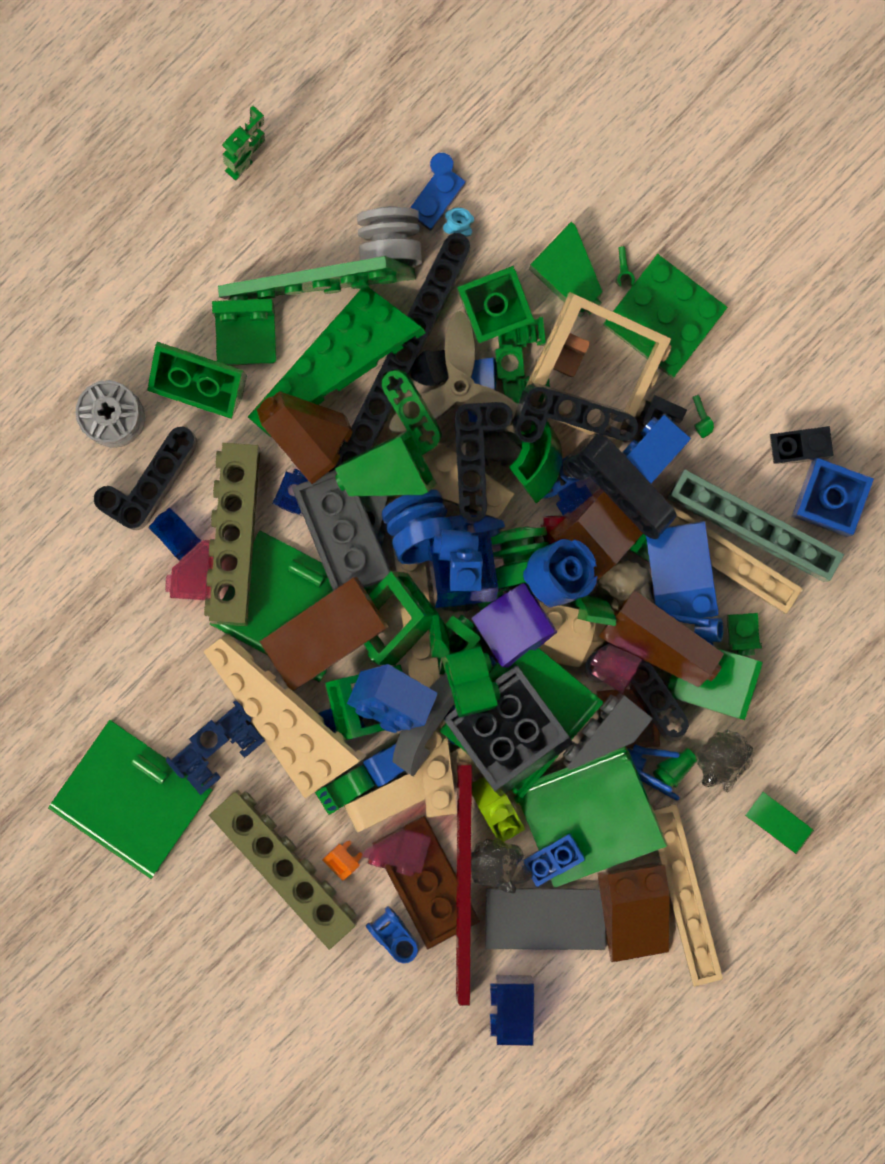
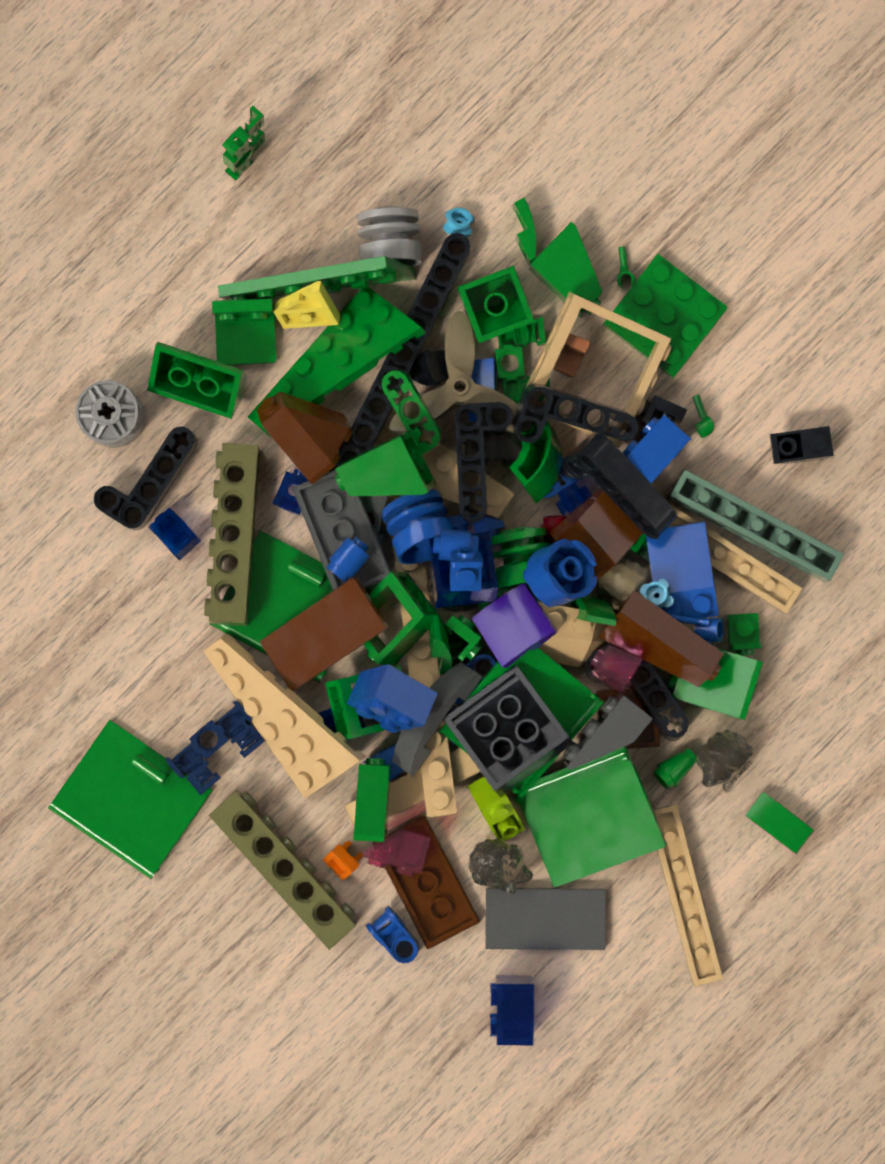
(189, 575): clear pink slope -> none
(307, 308): none -> light yellow wing
(345, 789): green leg -> none
(348, 558): none -> blue brick
(372, 801): none -> green slope
(438, 192): blue hinge -> none
(463, 895): dark red tile -> none
(471, 682): green brick -> none
(526, 239): none -> green slope
(554, 859): blue slope -> none
(635, 911): reddish brown slope -> none
(639, 762): blue plant -> none
(660, 587): none -> medium azure plate
(832, 497): blue brick -> none

